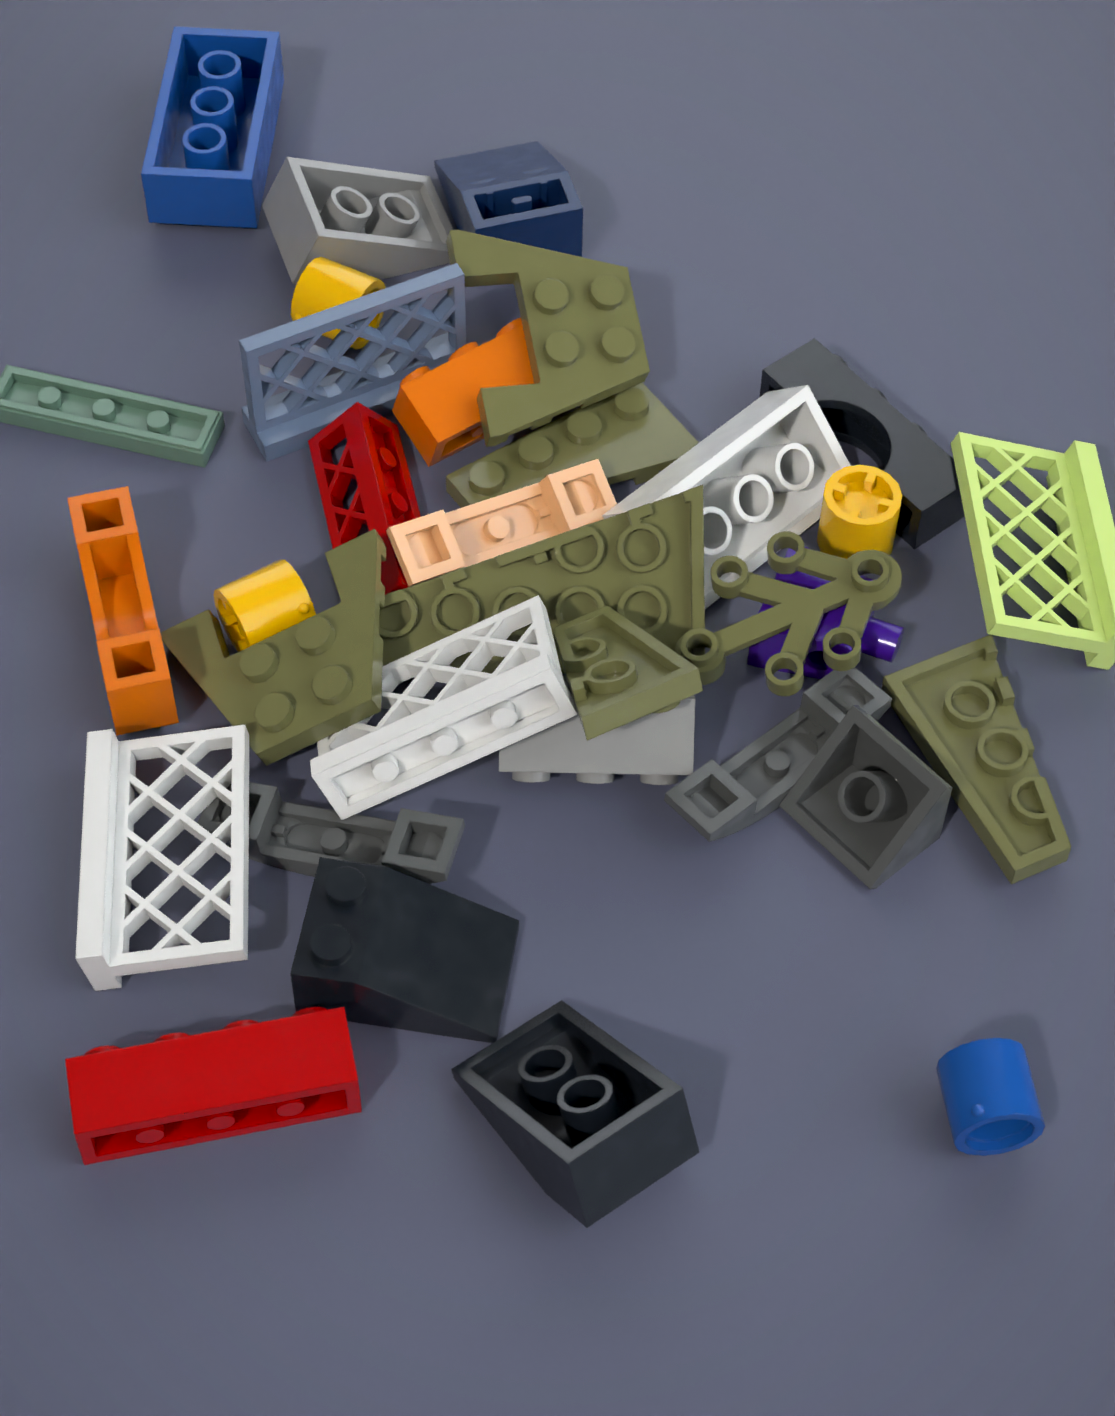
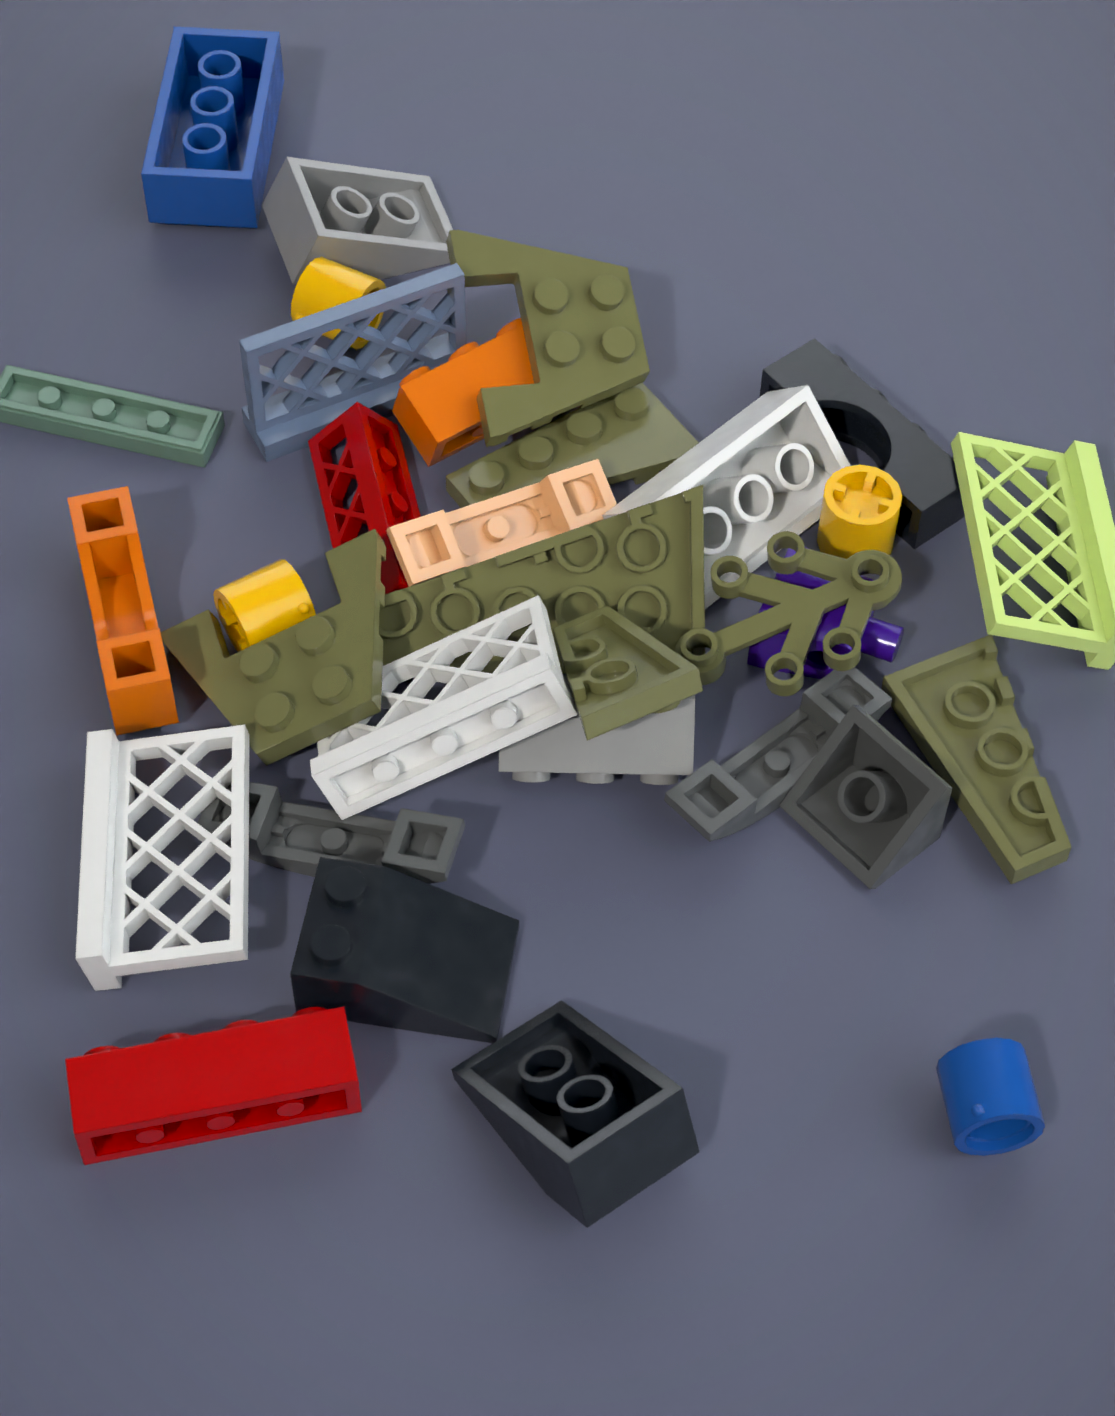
(514, 197): dark blue slope -> none

